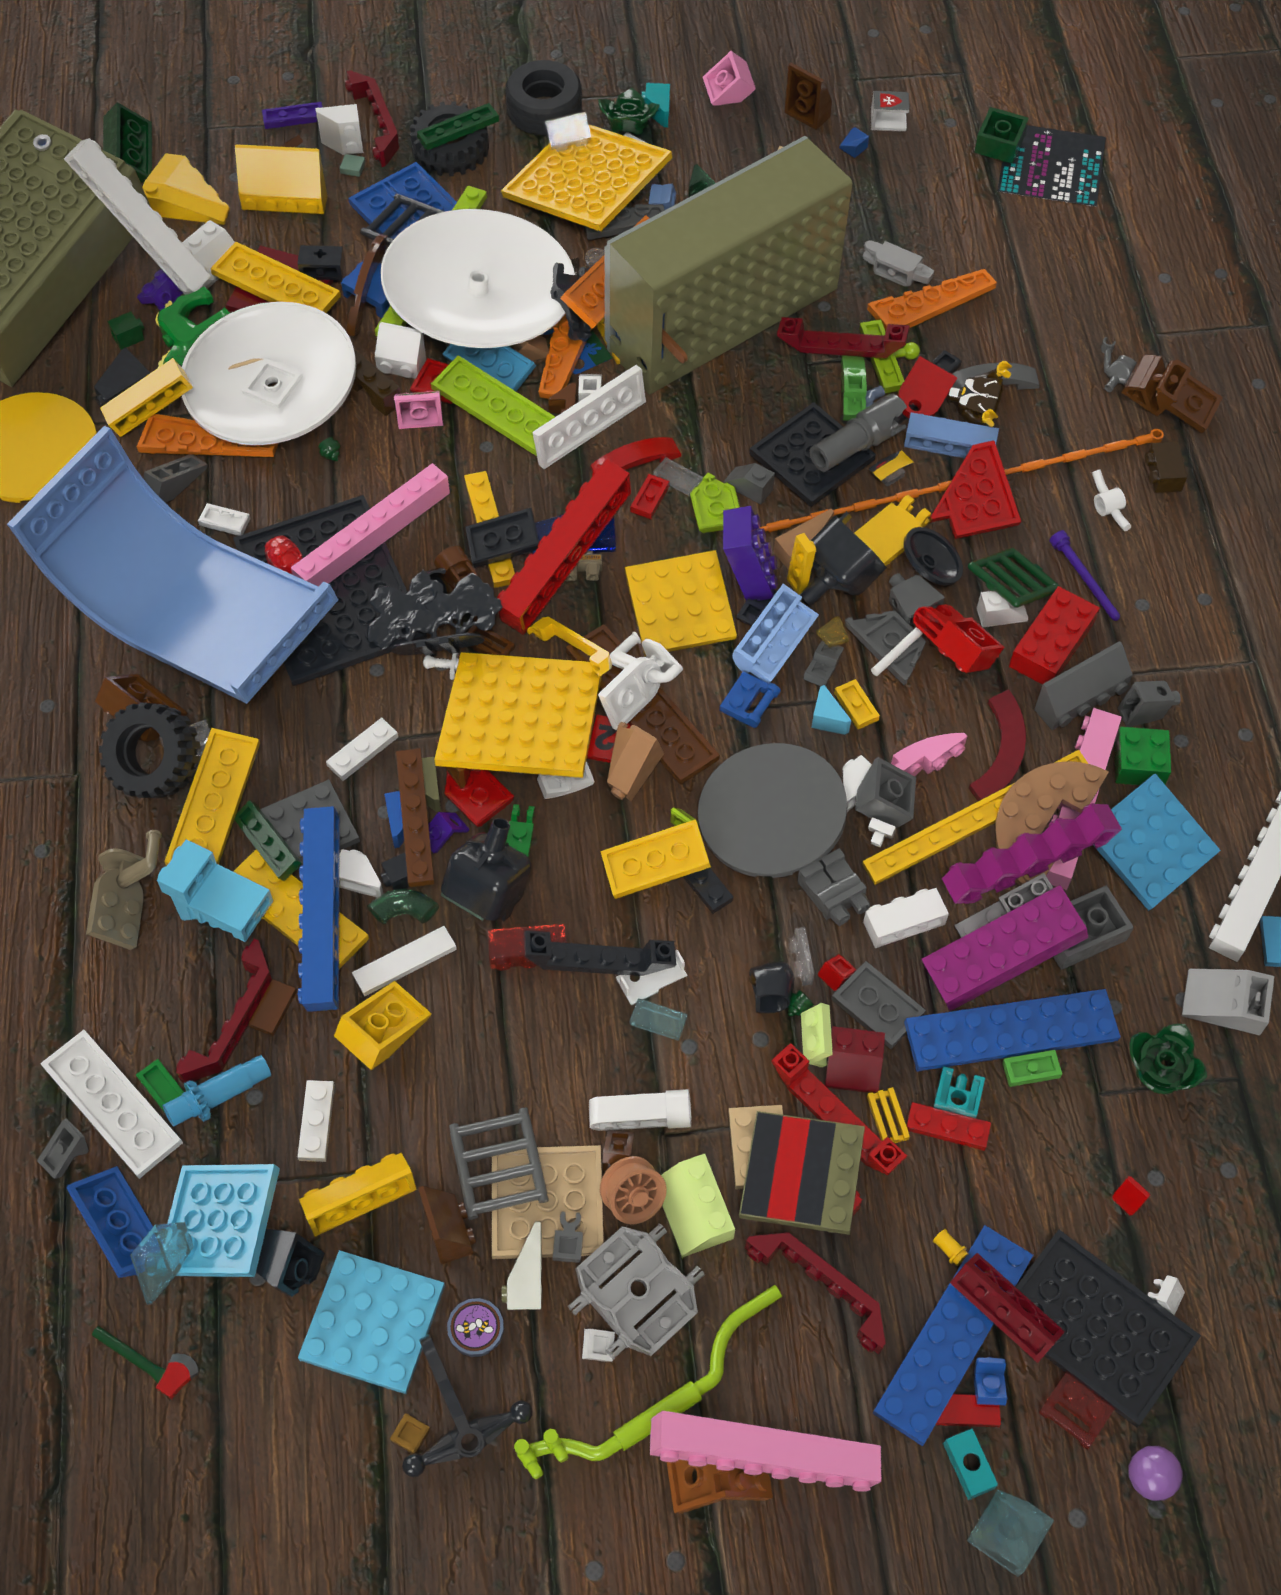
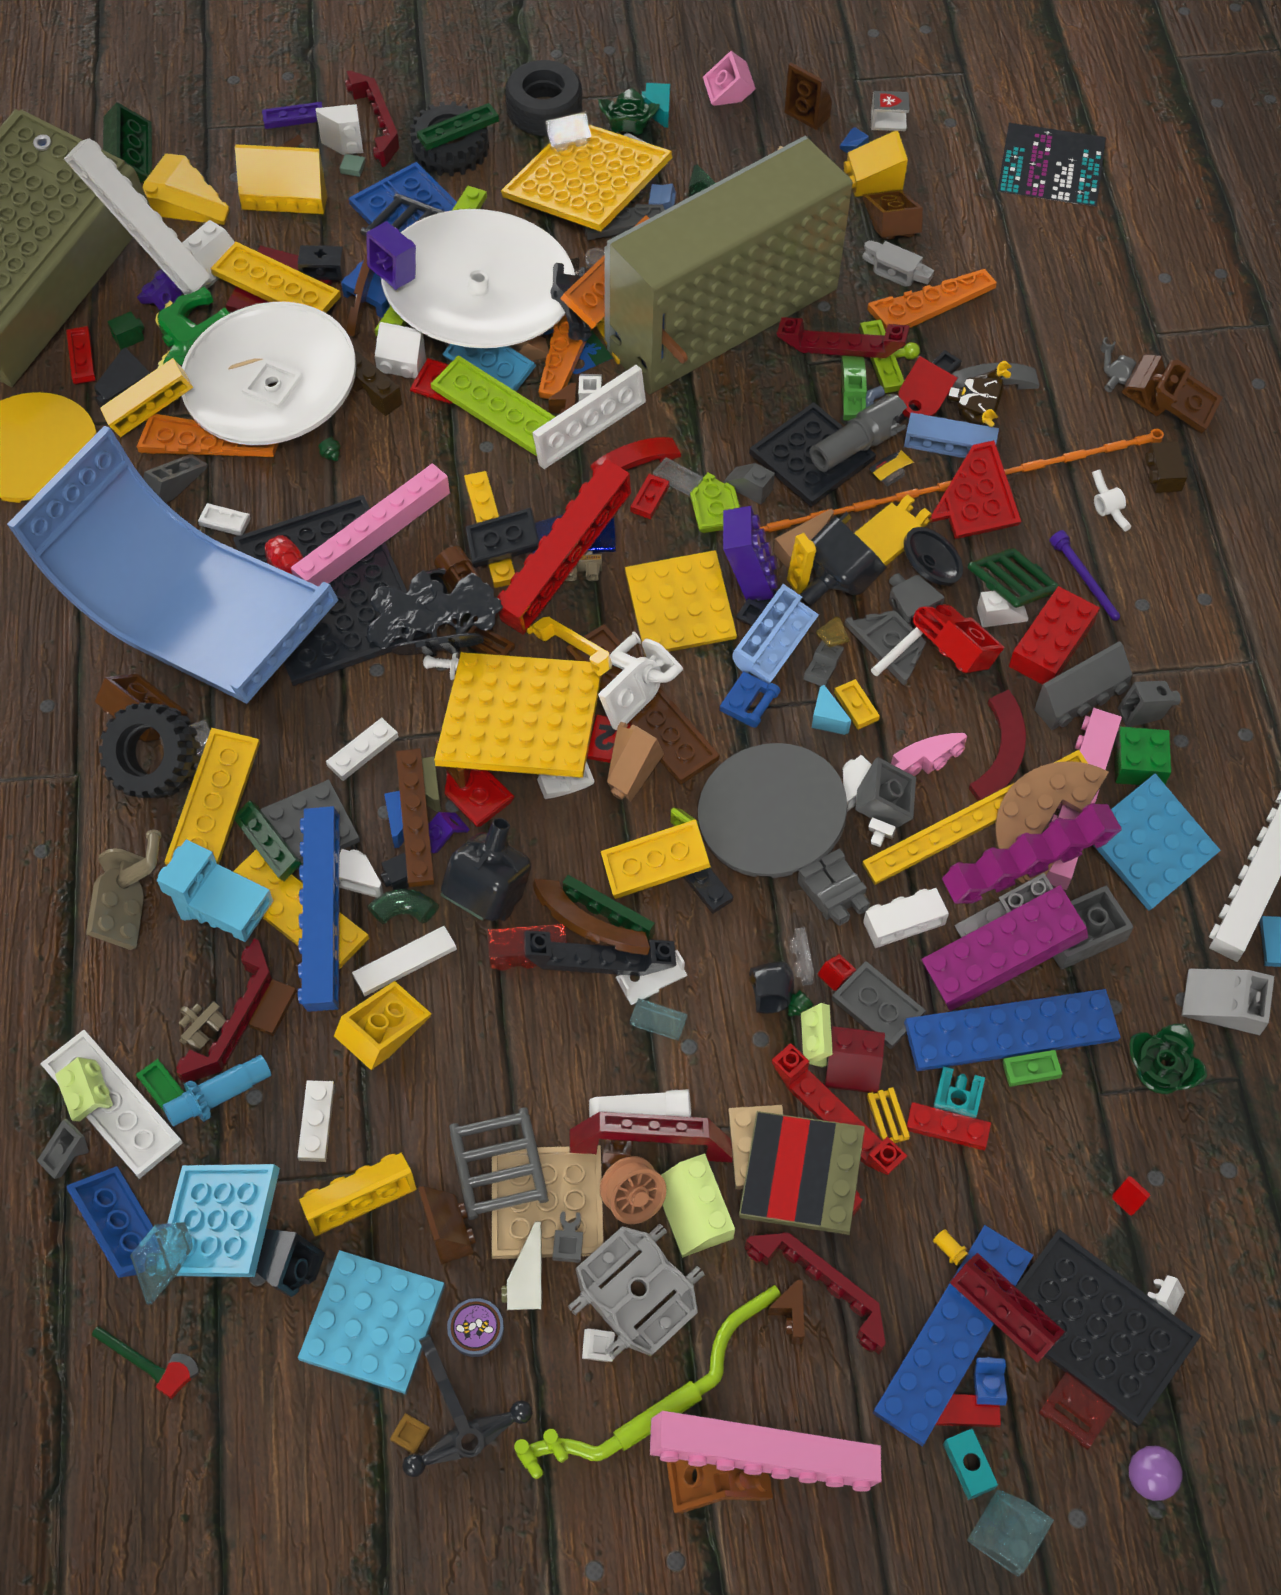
(80, 355): none -> red plate
(83, 1088): none -> yellowish green bracket
(193, 1035): none -> dark tan hips
(391, 255): none -> dark purple brick
(418, 409): bright pink slope -> none
(521, 833): green hinge -> none
(571, 916): none -> reddish brown tile
(601, 904): none -> dark green plate
(650, 1128): none -> dark red slope
(791, 1305): none -> reddish brown slope
(877, 165): none -> yellow slope
(894, 213): none -> reddish brown slope
(1001, 135): dark green brick -> none

